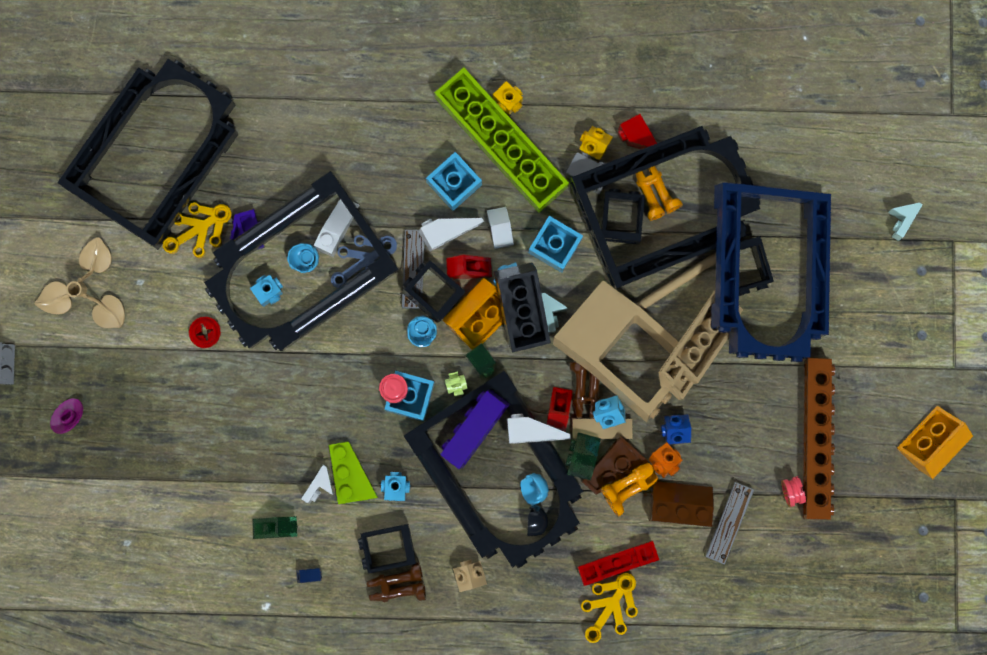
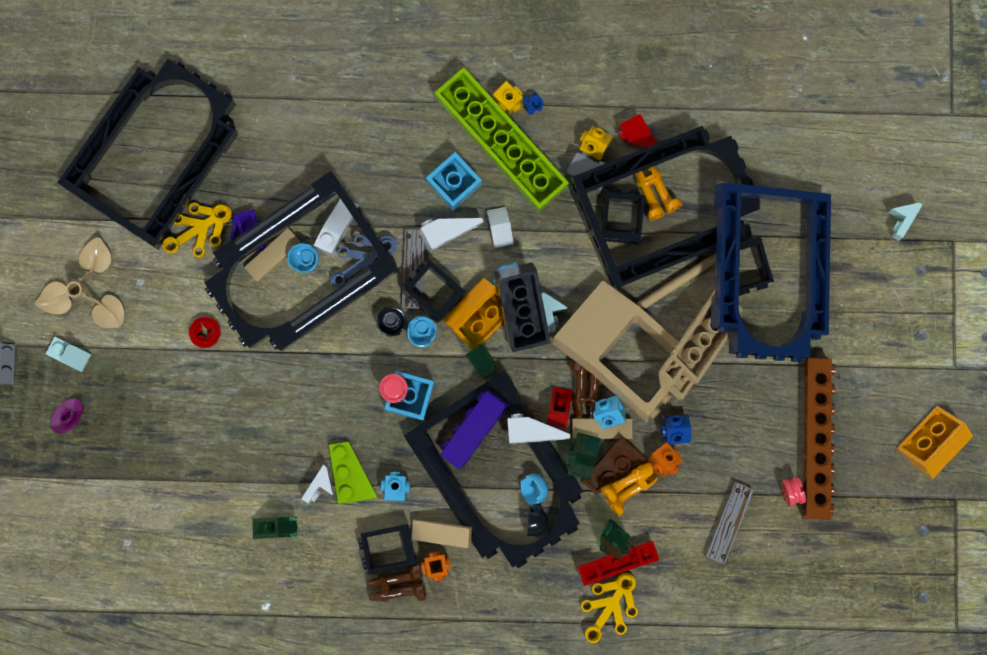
(68, 354): none -> light aqua slope
(262, 285): medium azure brick -> none
(272, 255): none -> tan tile
(309, 575): dark blue piece -> none
(391, 321): none -> black hair
(428, 569): none -> orange brick
(441, 533): none -> tan tile
(456, 384): yellowish green gear -> none
(469, 267): red slope -> none
(469, 575): tan brick -> none
(537, 103): none -> blue plate
(555, 244): medium azure brick -> none
(615, 540): none -> clear green slope
(682, 504): reddish brown slope -> none

